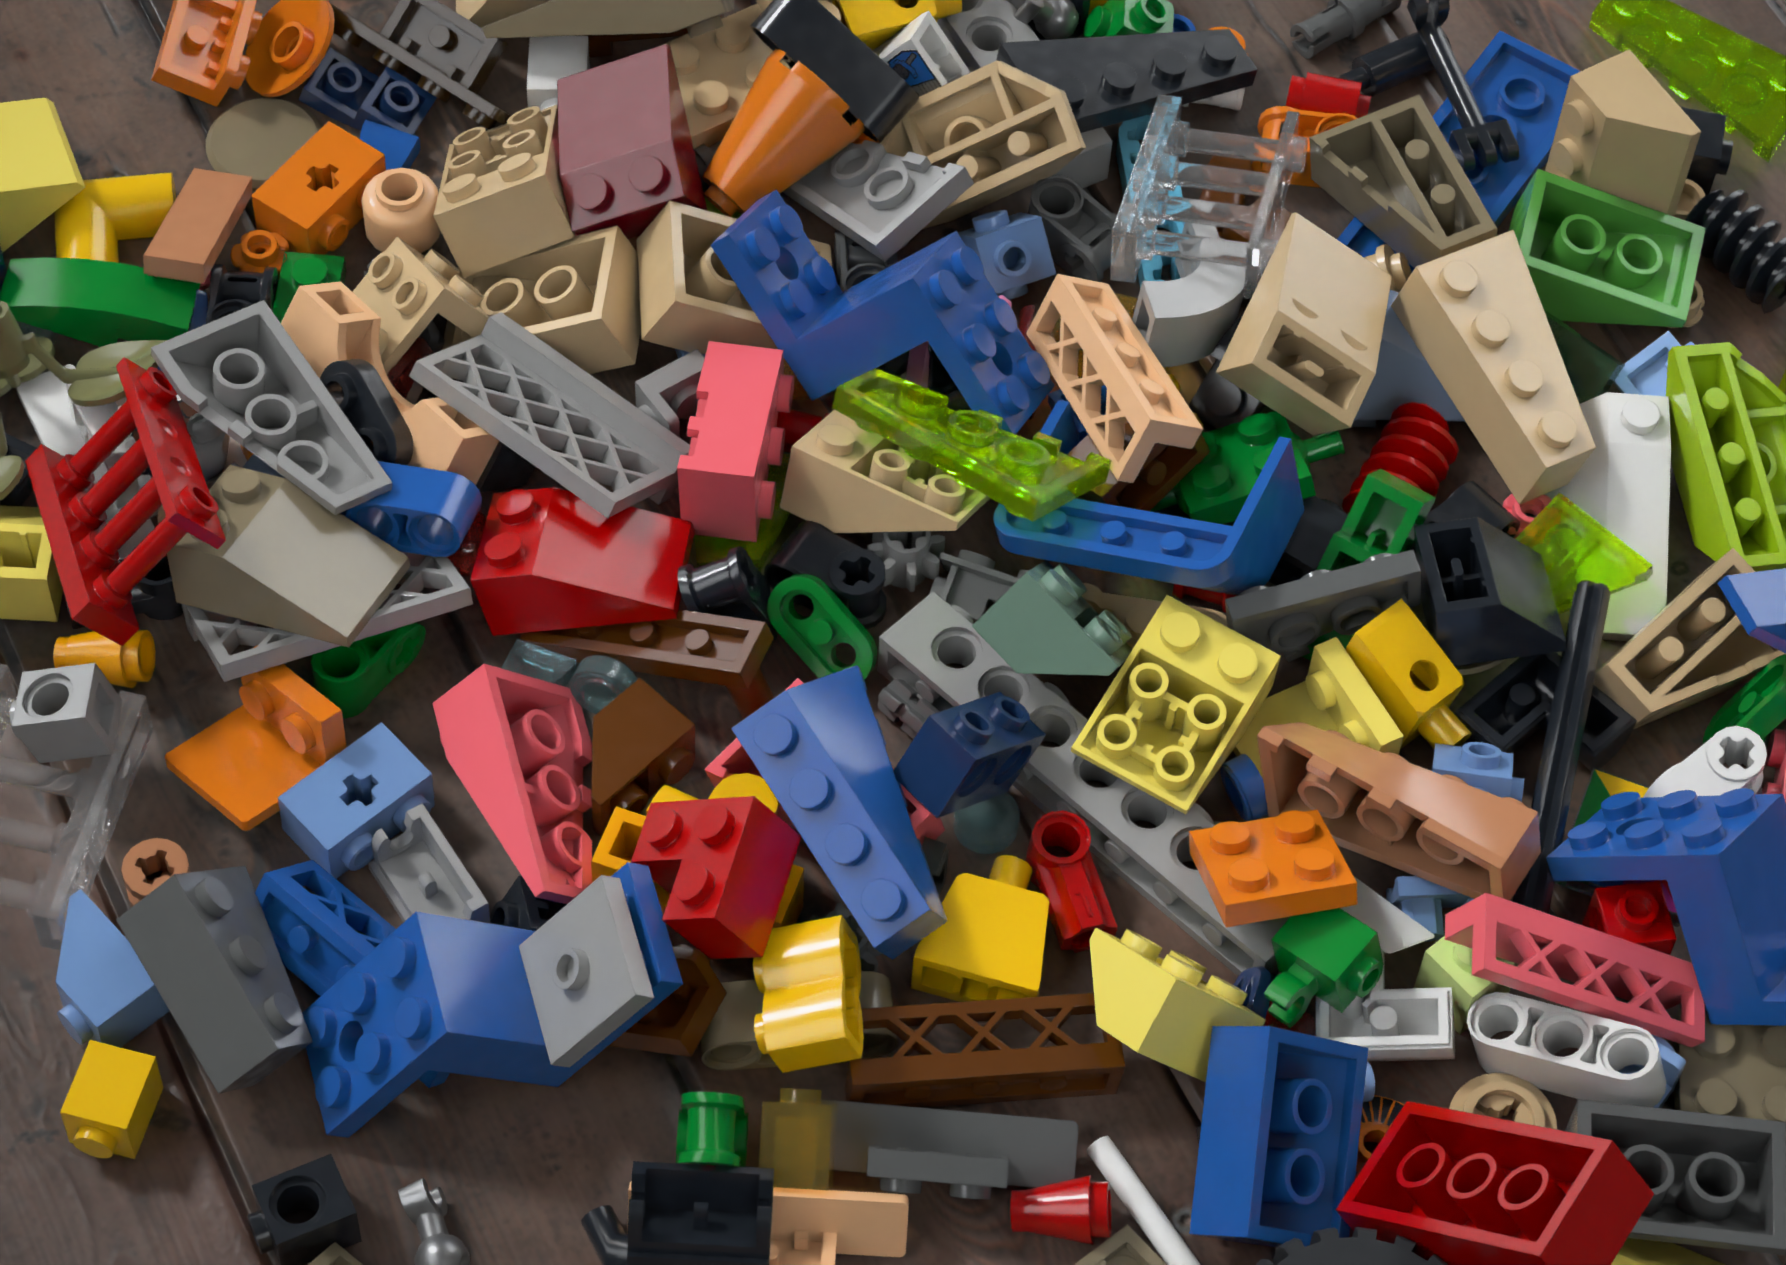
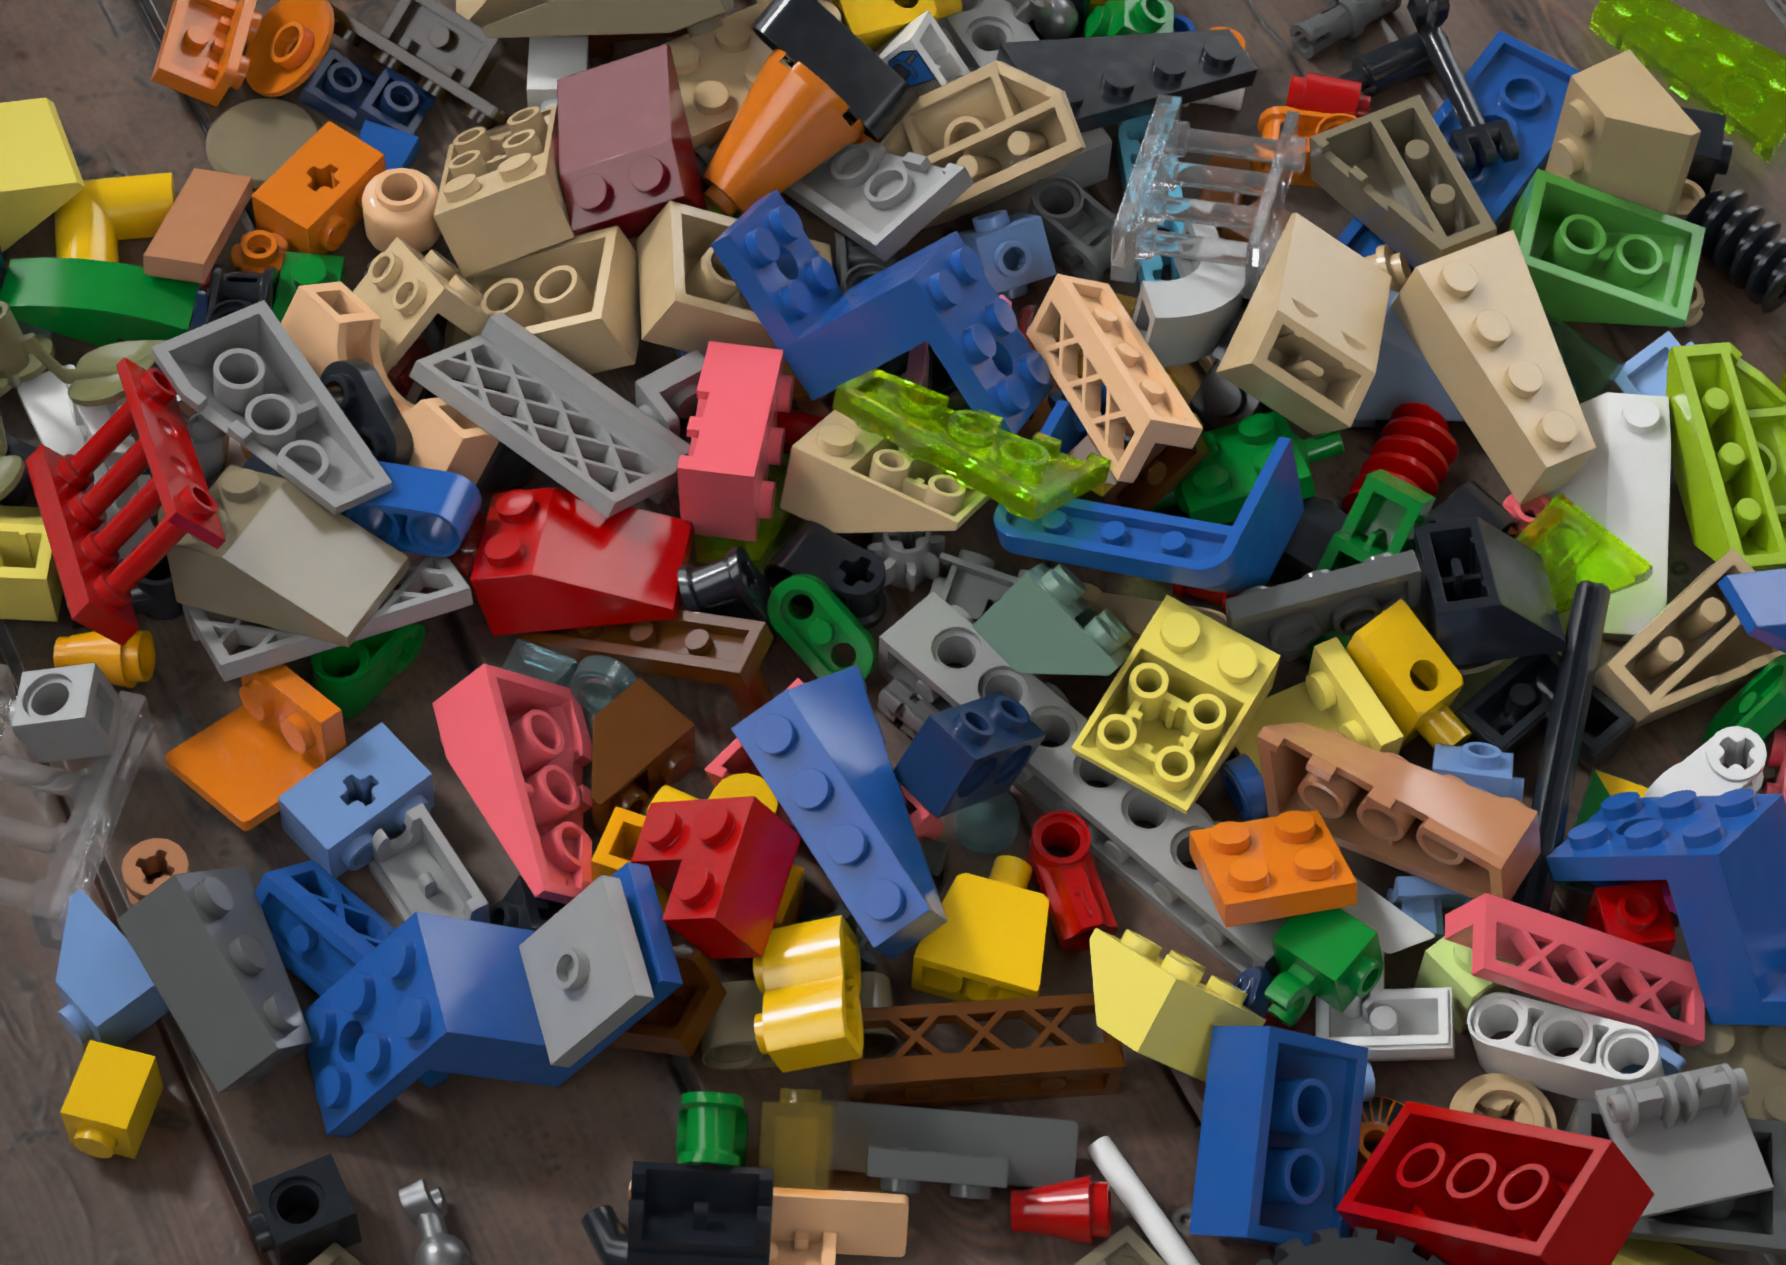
(1687, 1137): none -> light grey hinge

